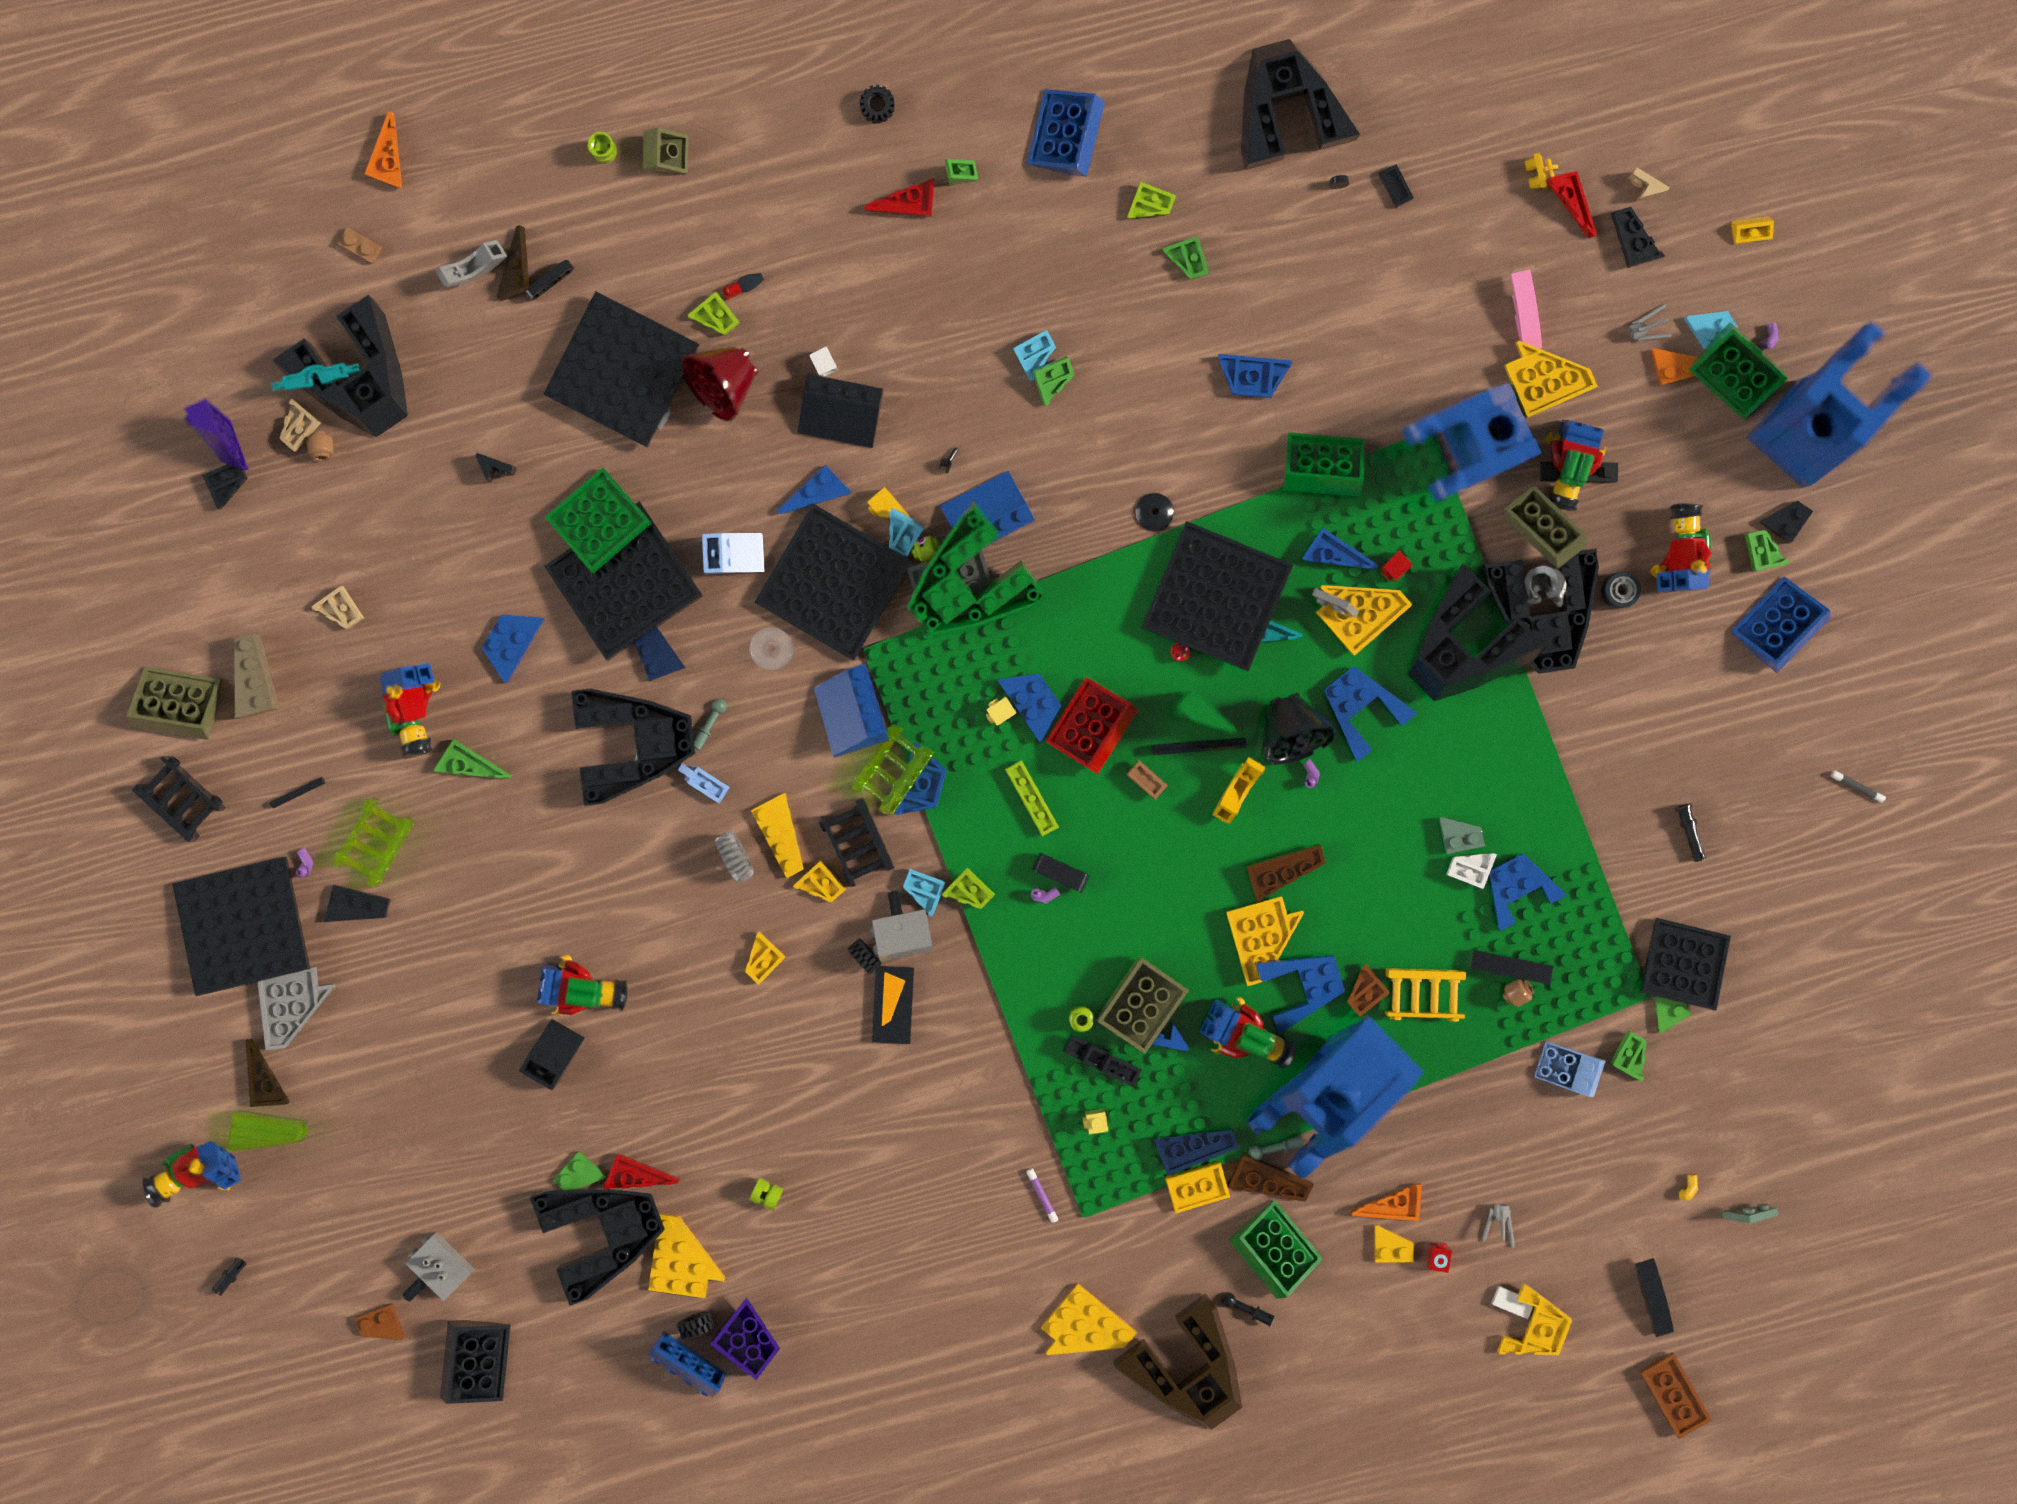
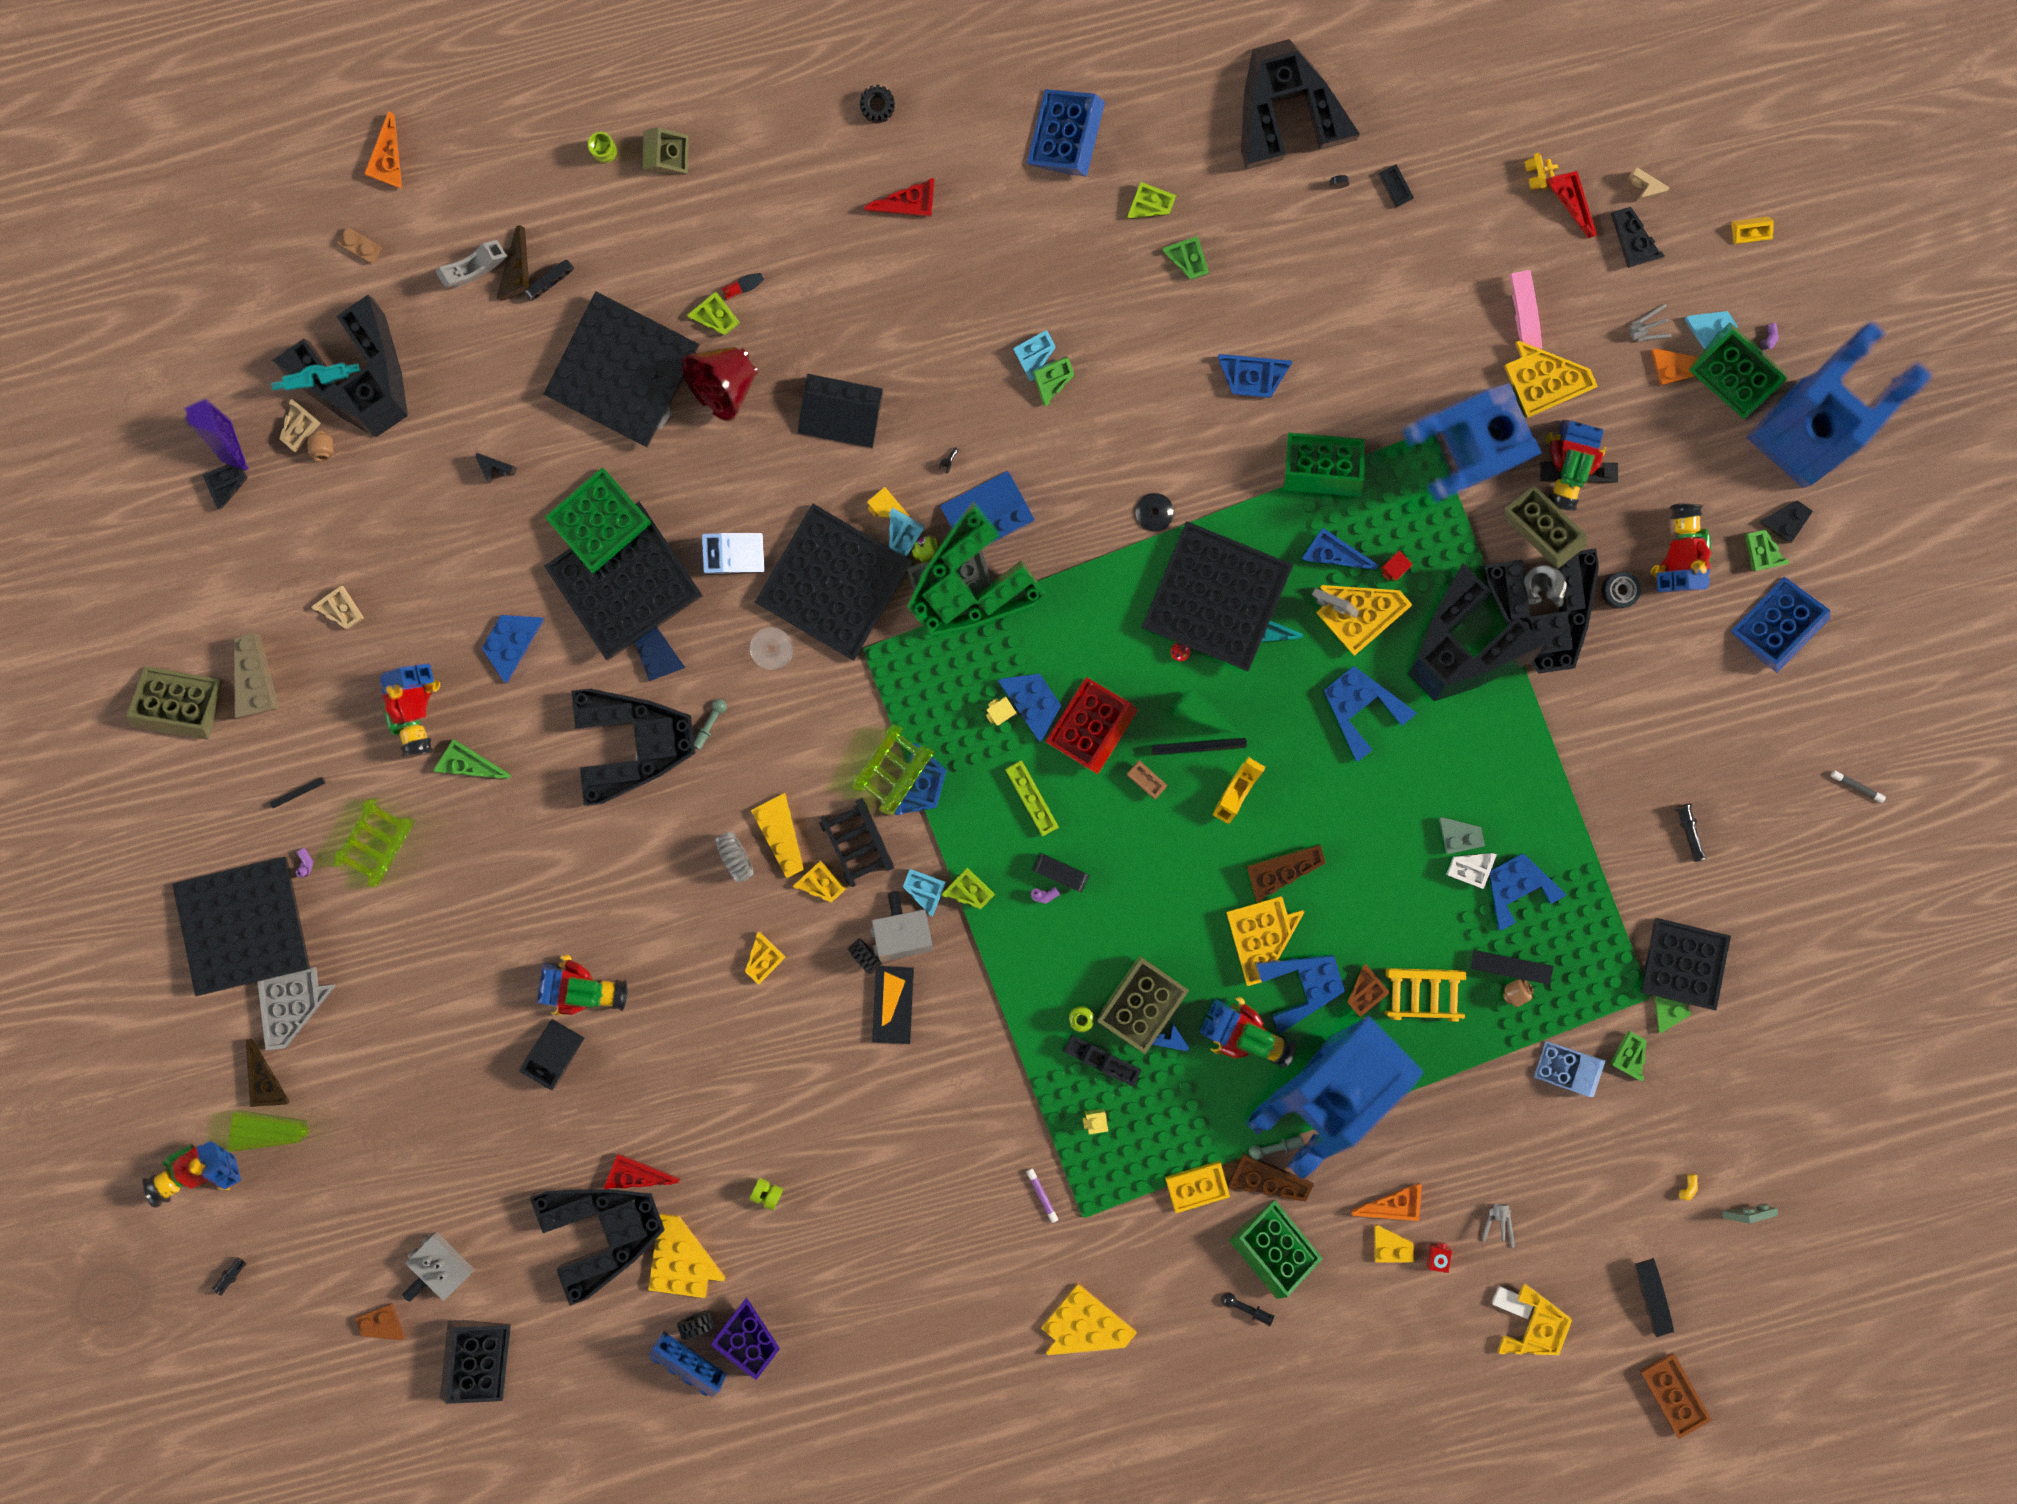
(174, 817): black fence -> none
(355, 905): black wing -> none
(578, 1173): bright green wing -> none
(704, 782): light blue hinge -> none
(820, 488): blue wing -> none
(823, 362): white panel -> none
(851, 711): blue slope -> none
(960, 171): bright green slope -> none
(1191, 1149): dark blue wing -> none
(1208, 1393): dark brown piece -> none
(1294, 730): black cone -> none
(1312, 775): medium lavender arm -> none

